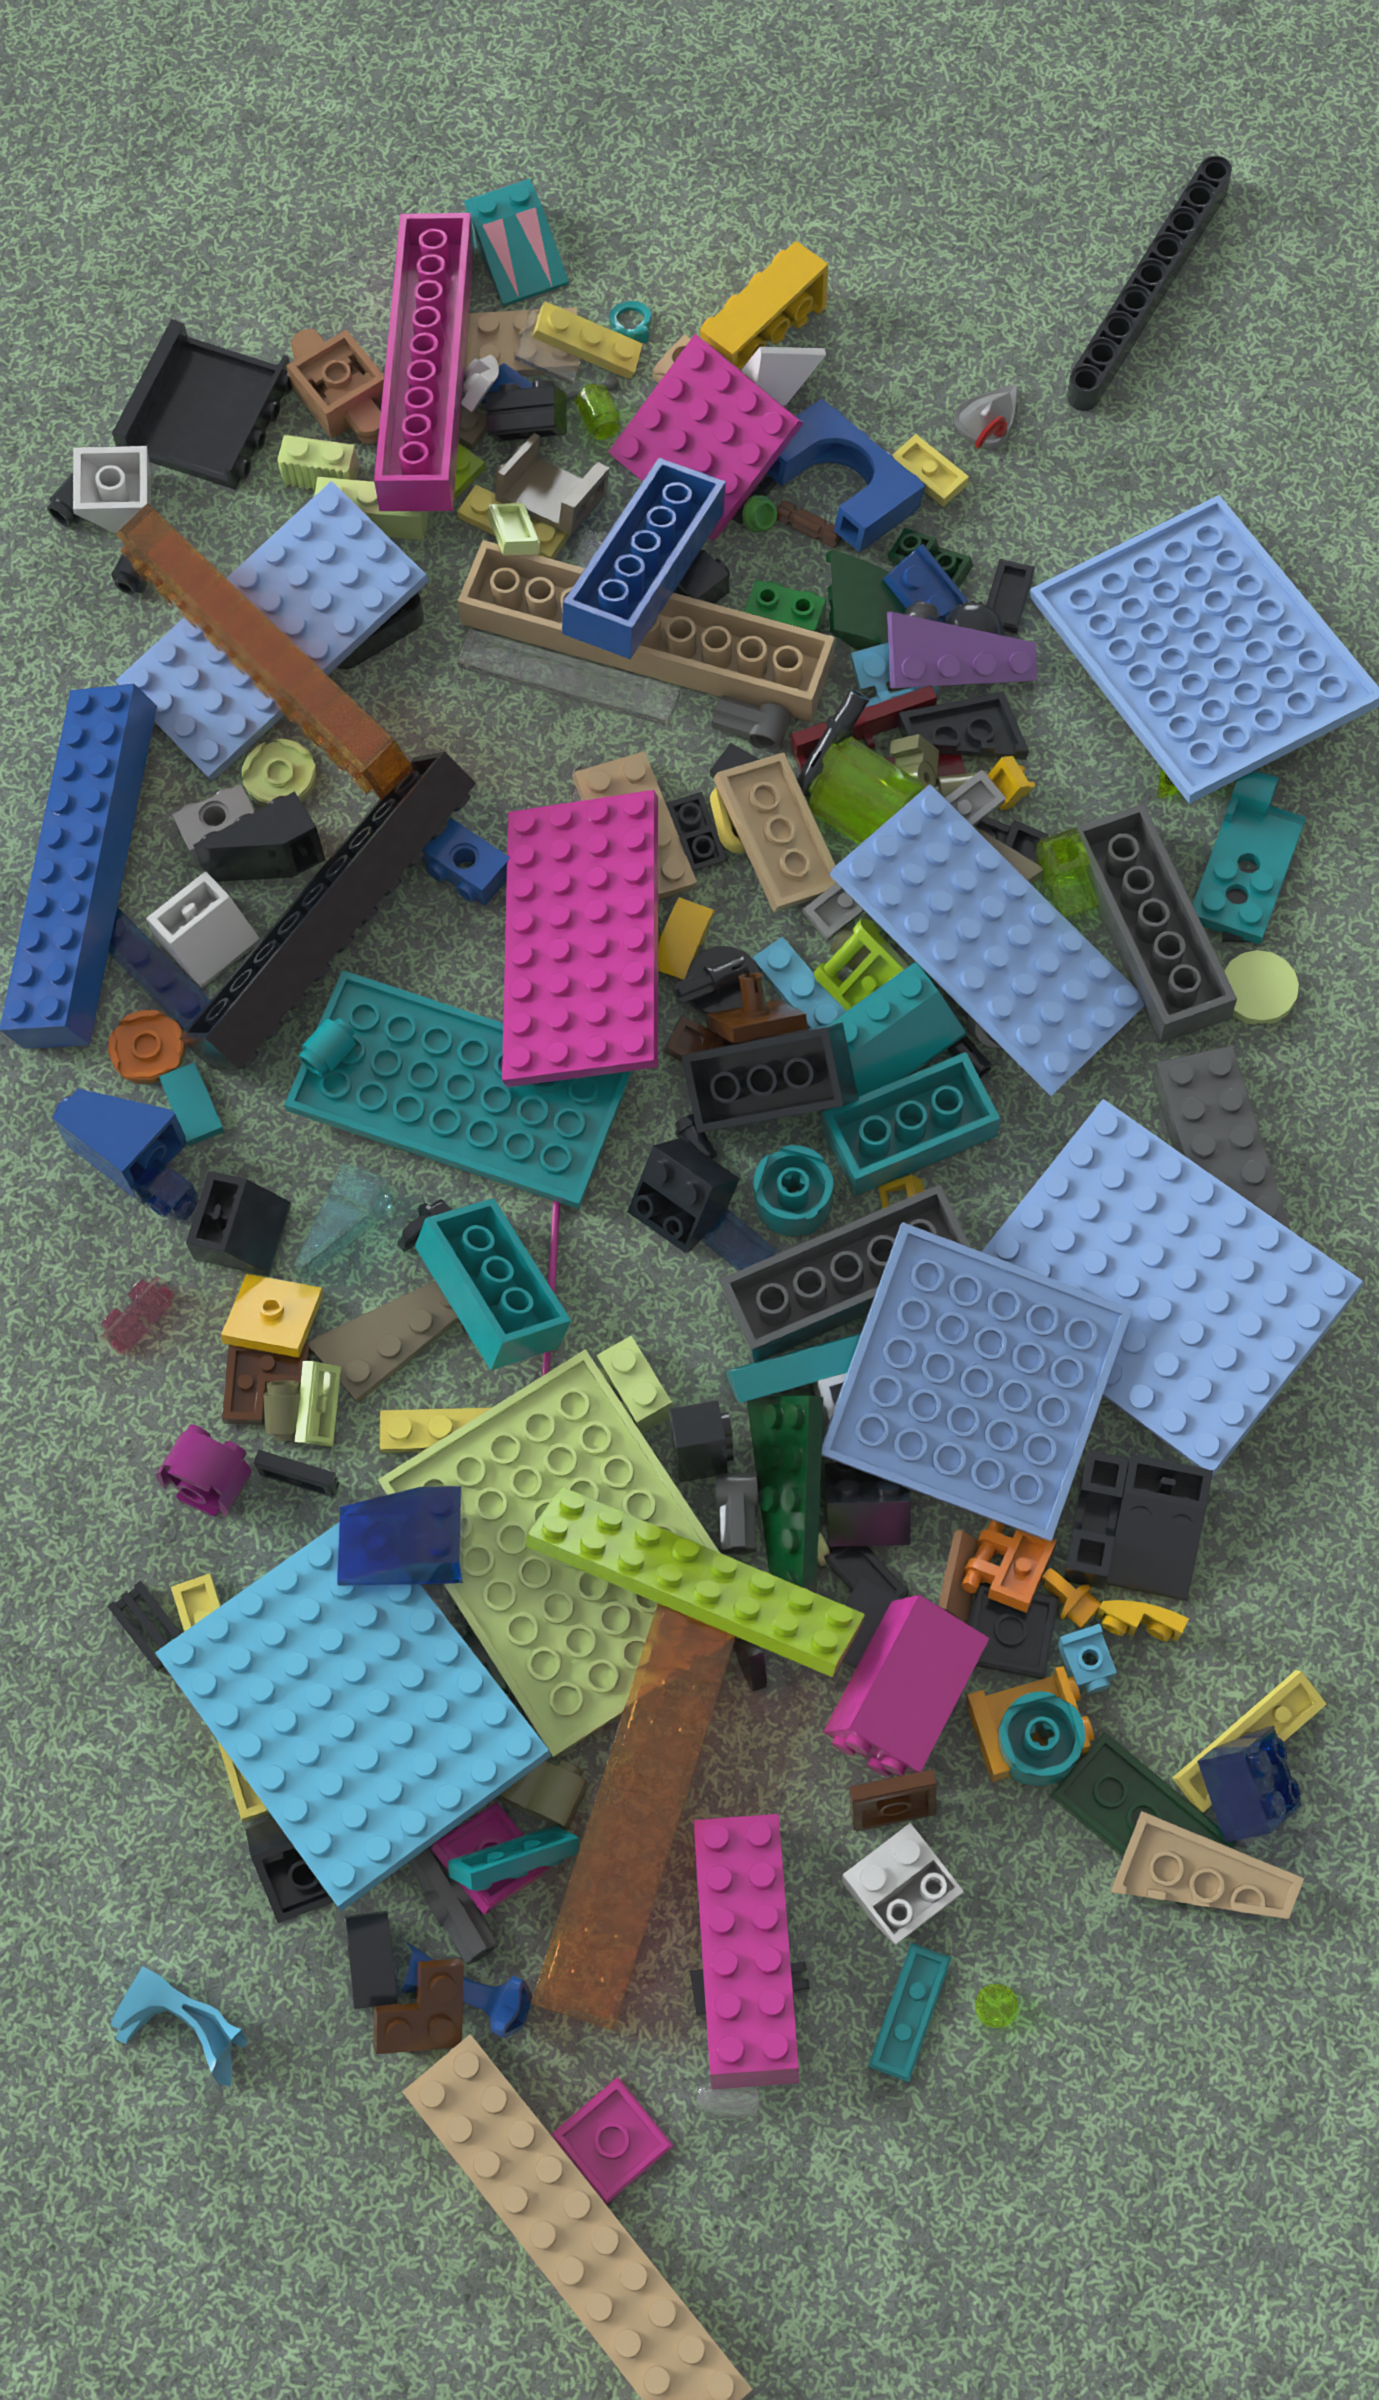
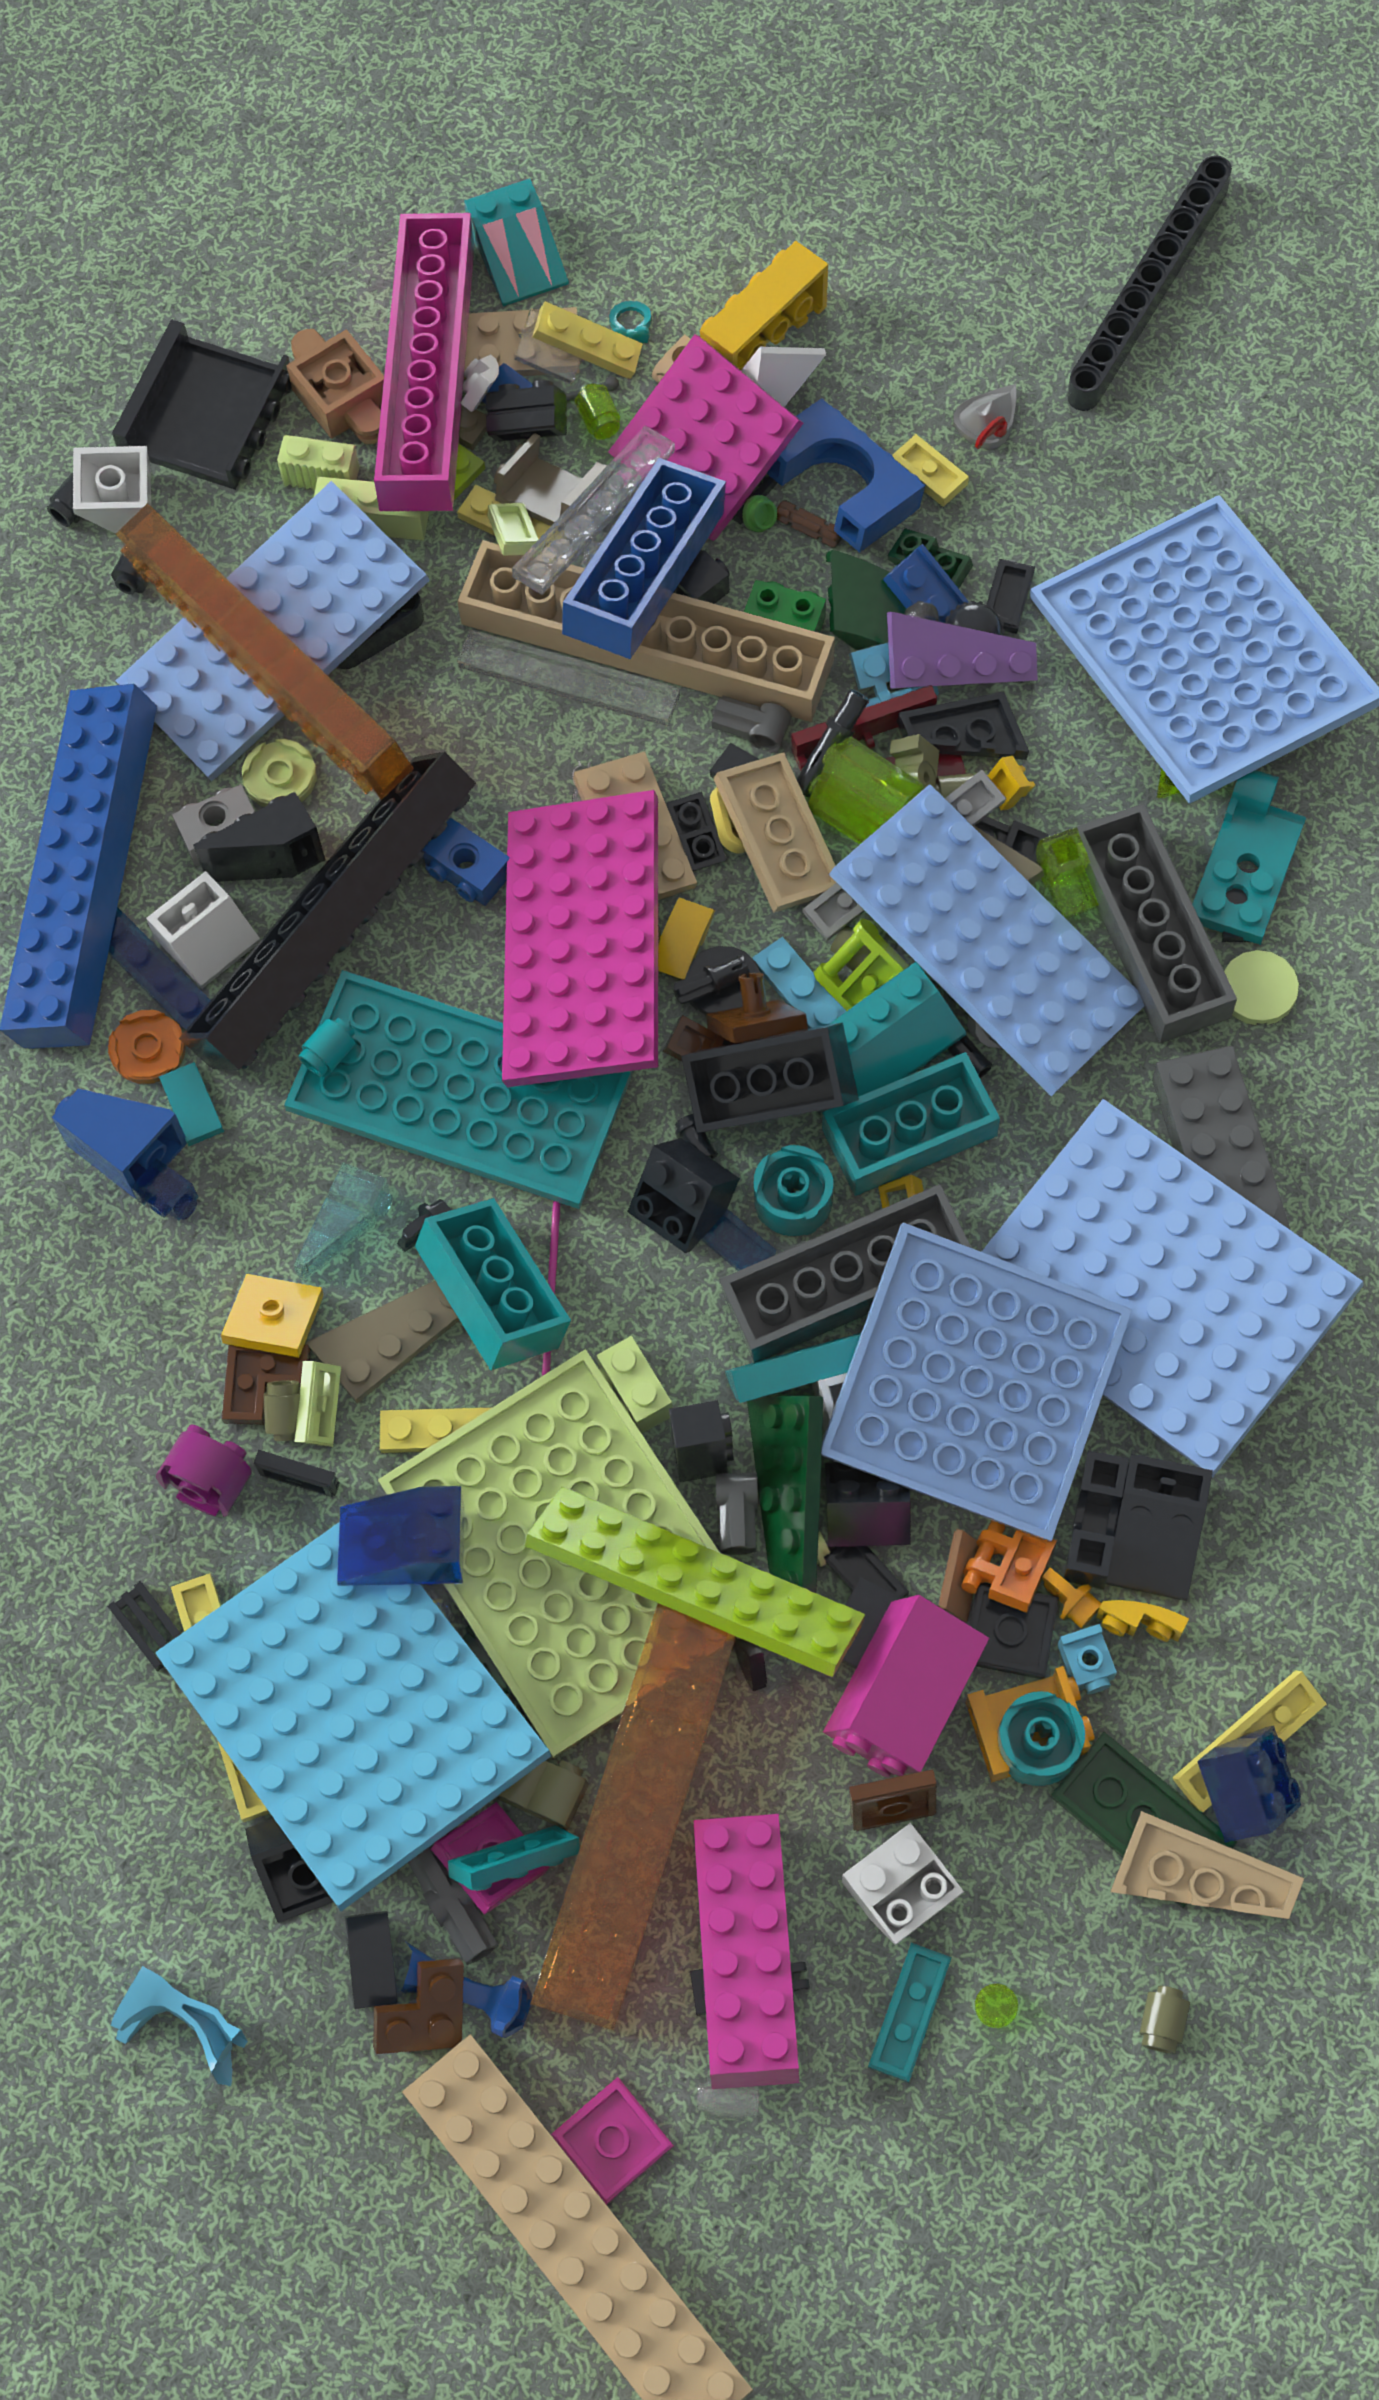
(145, 1301): clear pink hinge -> none
(237, 1224): black slope -> none
(591, 511): none -> clear plate
(1164, 2019): none -> olive brick

